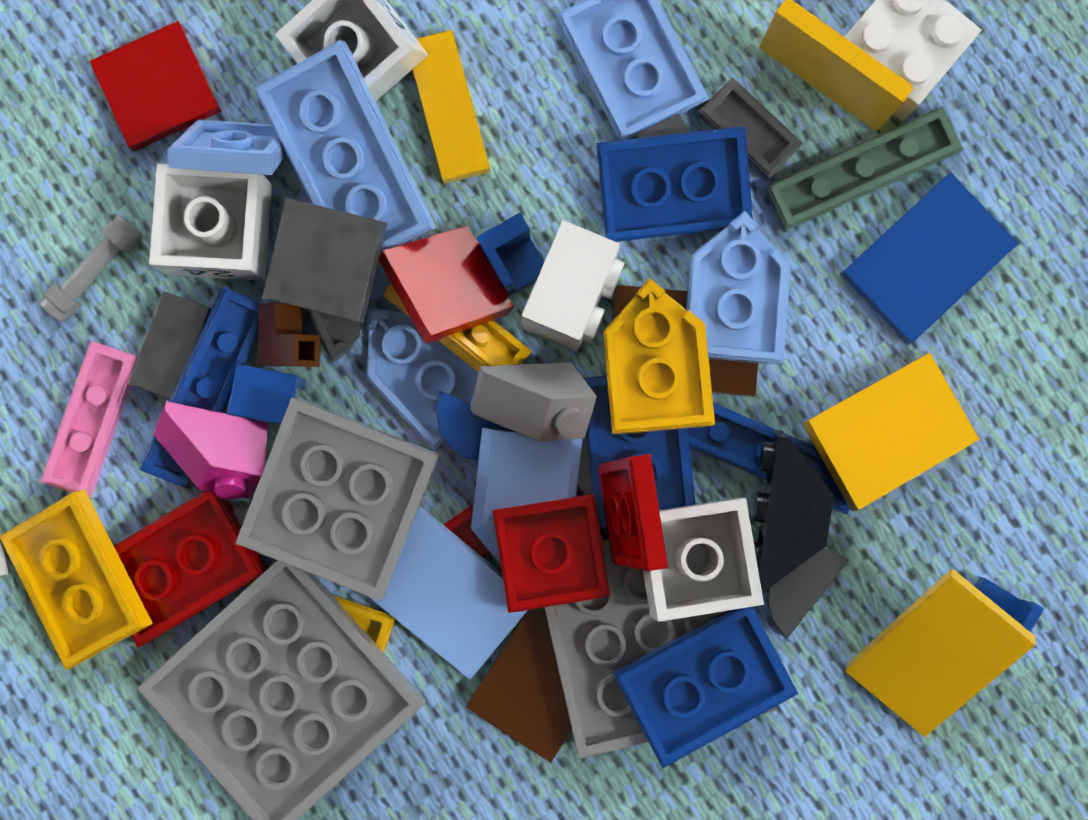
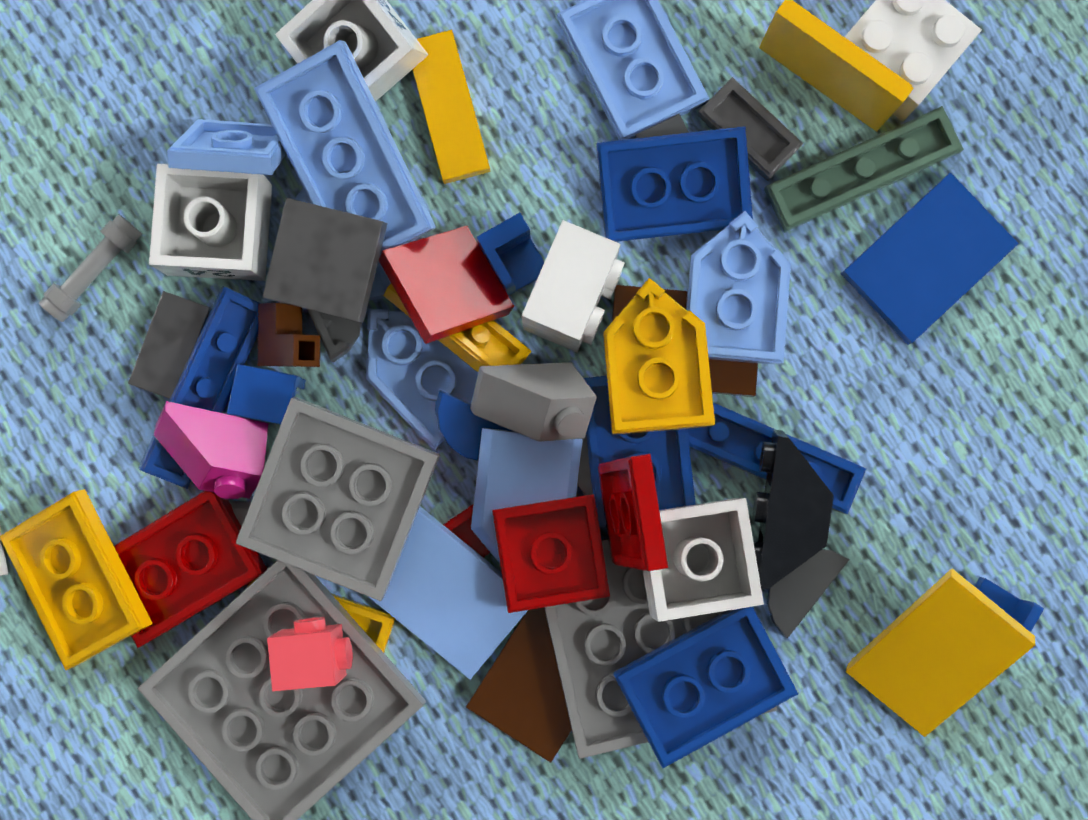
(90, 419): bright pink tile -> none
(155, 86): red tile -> none
(309, 655): none -> coral brick
(890, 432): yellow tile -> none

